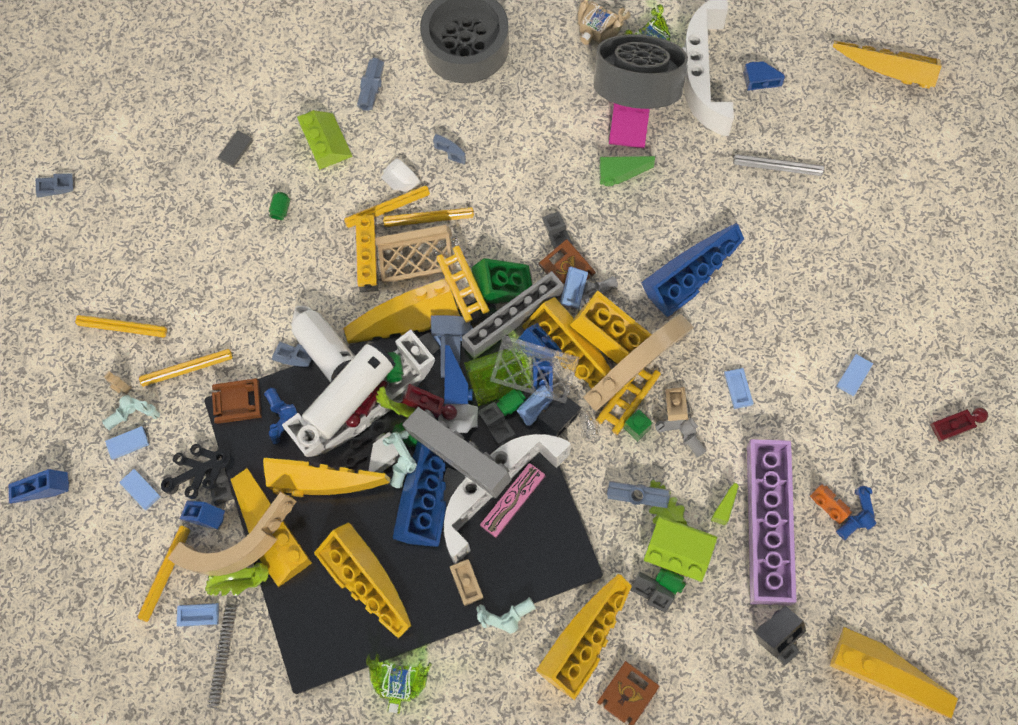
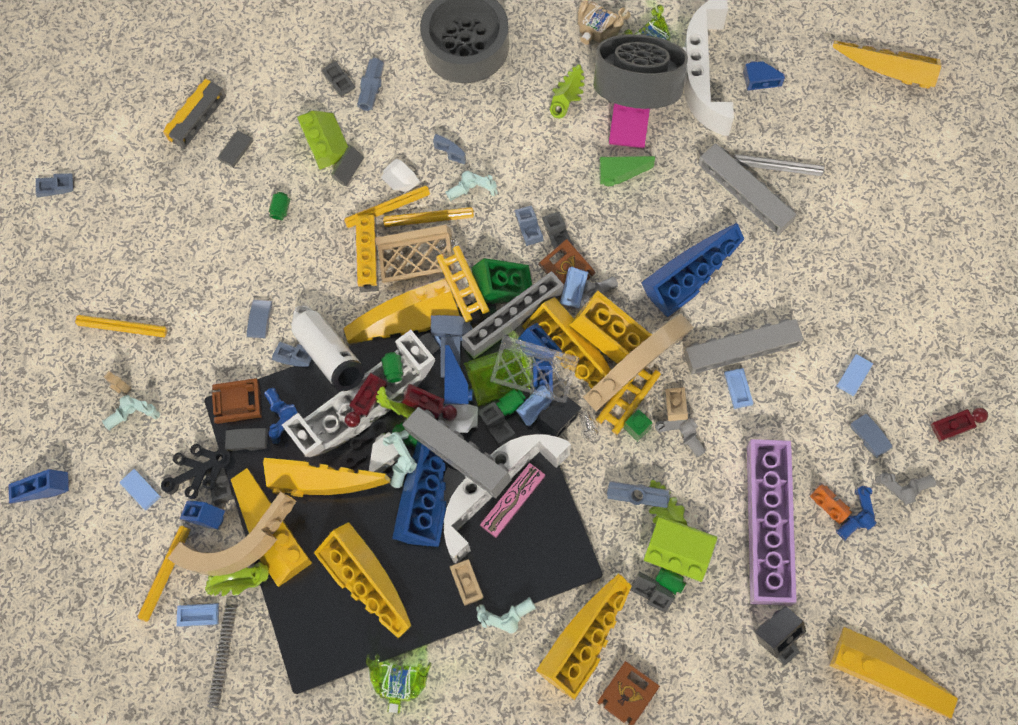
(127, 443): light blue tile -> none
(185, 367): yellow axle -> none
(194, 113): none -> dark grey piece
(247, 439): none -> dark grey slope
(259, 319): none -> sand blue slope
(338, 79): none -> dark grey slope
(346, 393): white piece -> none
(347, 166): none -> dark grey tile
(470, 180): none -> light aqua pin
(528, 225): none -> sand blue slope
(567, 92): none -> lime plant
(724, 510): lime slope -> none
(743, 346): none -> light grey brick
(747, 189): none -> light grey brick
(872, 435): none -> sand blue slope
(906, 493): none -> light grey pin

